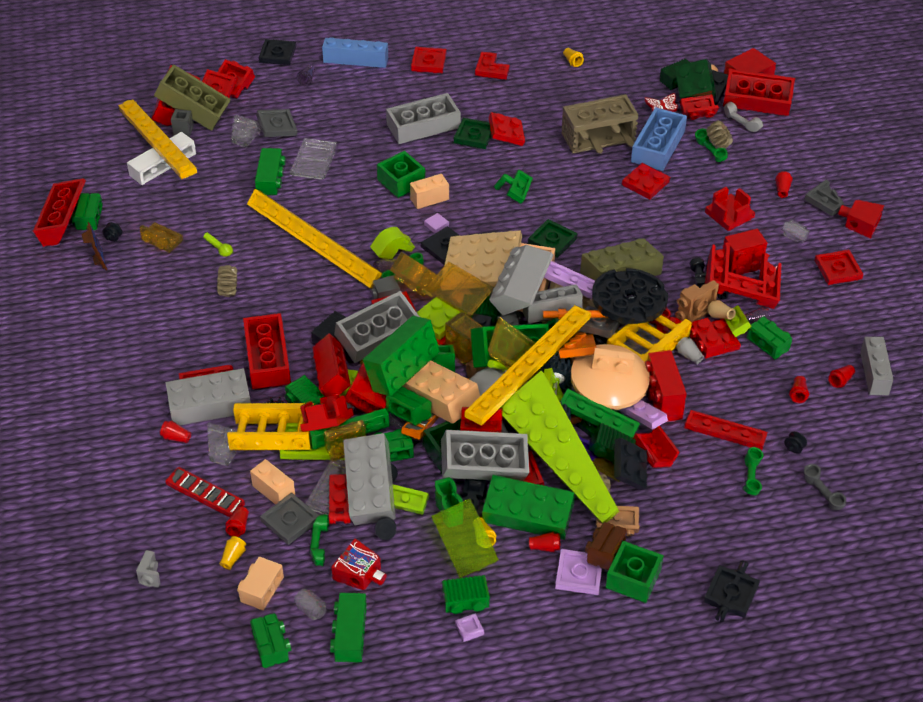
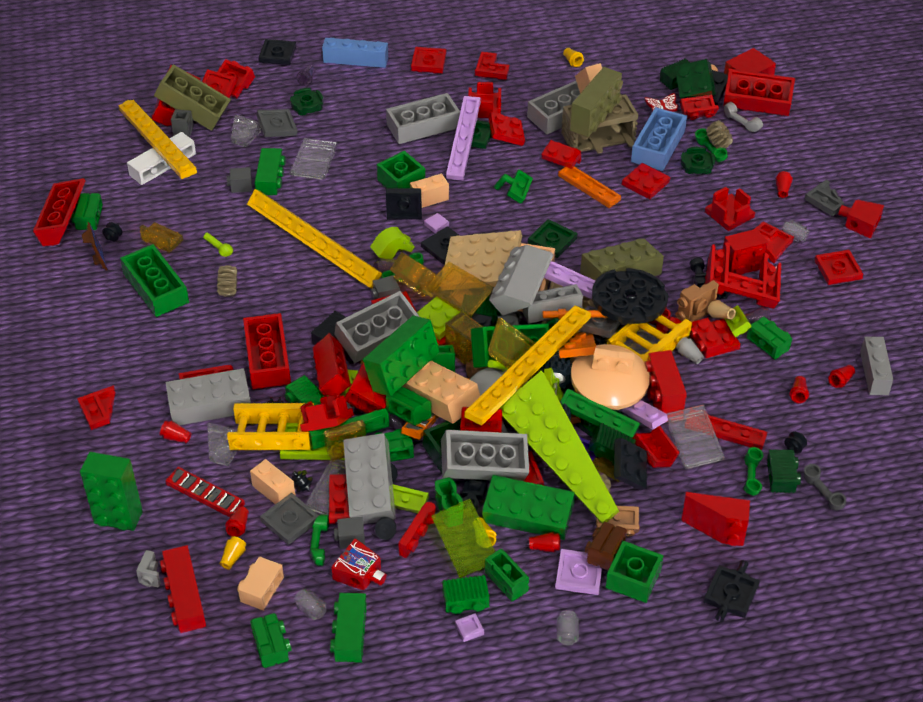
(98, 407): none -> red wing
(111, 491): none -> green brick
(154, 280): none -> green brick
(183, 588): none -> red brick
(240, 180): none -> dark grey brick
(302, 482): none -> black wheel
(313, 103): none -> dark green plate
(348, 530): none -> dark grey brick
(404, 203): none -> black plate
(417, 529): none -> red plate
(463, 138): none -> lavender plate
(489, 100): none -> red panel
(506, 575): none -> green brick
(547, 109): none -> light grey brick
(561, 154): none -> red bracket
(567, 628): none -> clear brick
(586, 75): none -> light nougat brick
(590, 186): none -> orange tile
(596, 102): none -> olive brick
(691, 165): none -> dark green plate
(694, 437): none -> clear piece
(717, 517): none -> red slope
(776, 239): none -> red plate
(783, 471): none -> dark green brick

